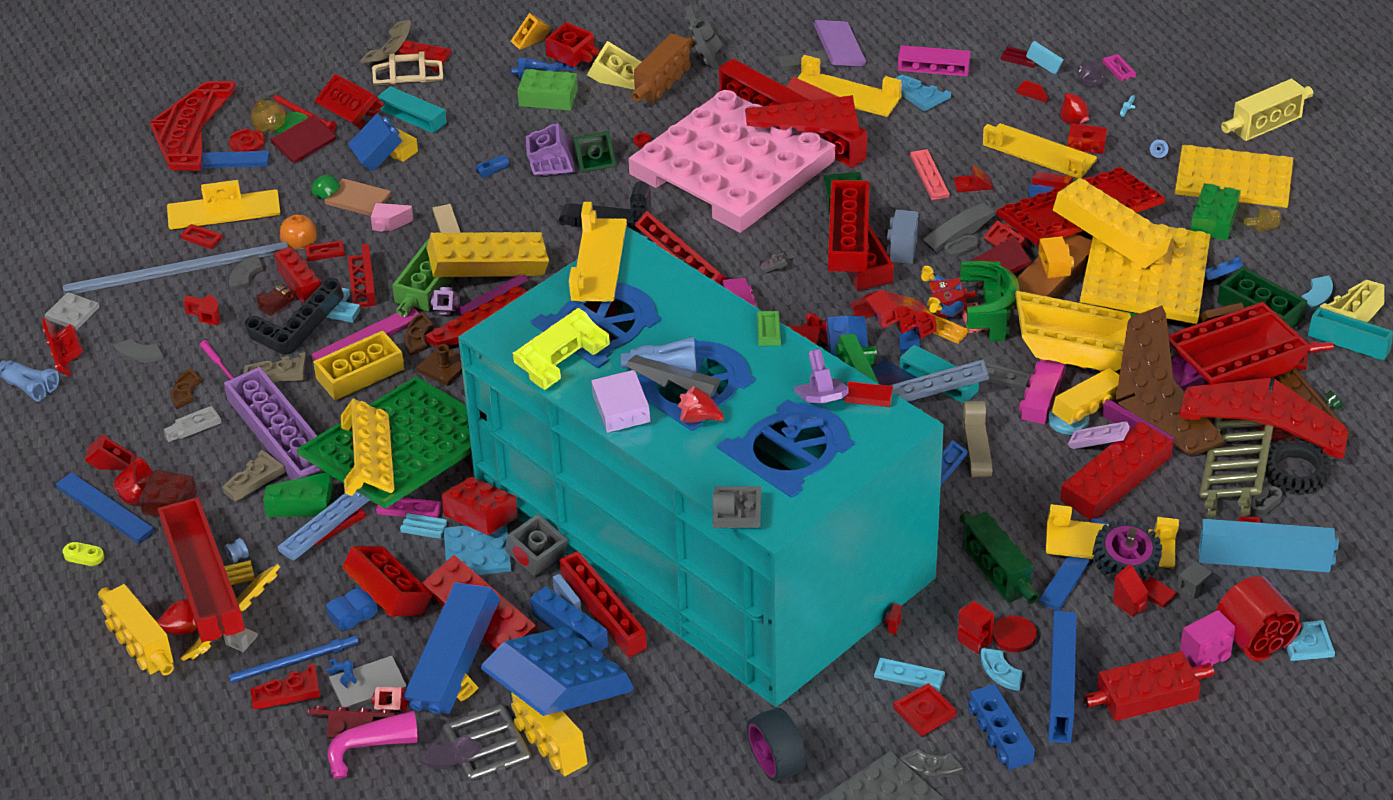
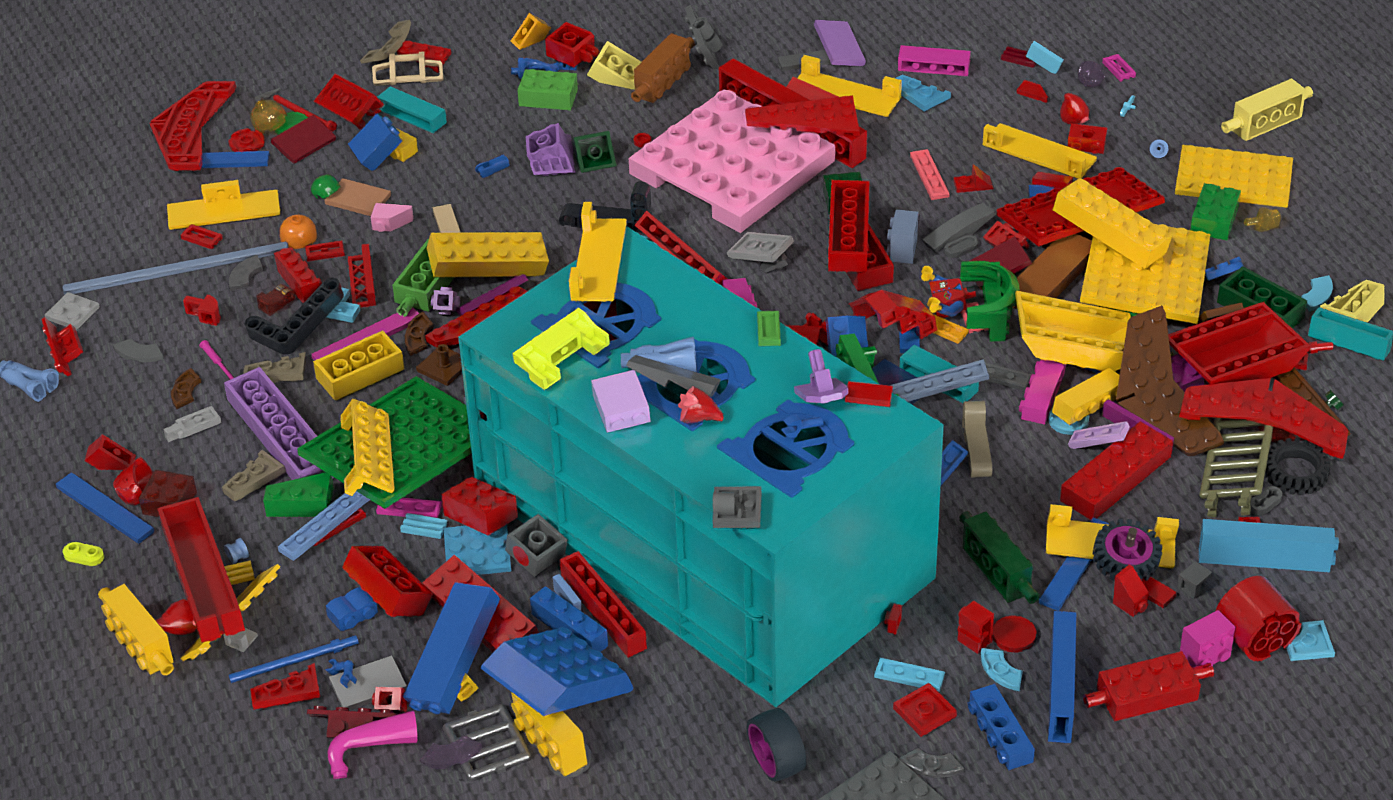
(760, 247): none -> light grey tile
(1055, 257): light orange brick -> none

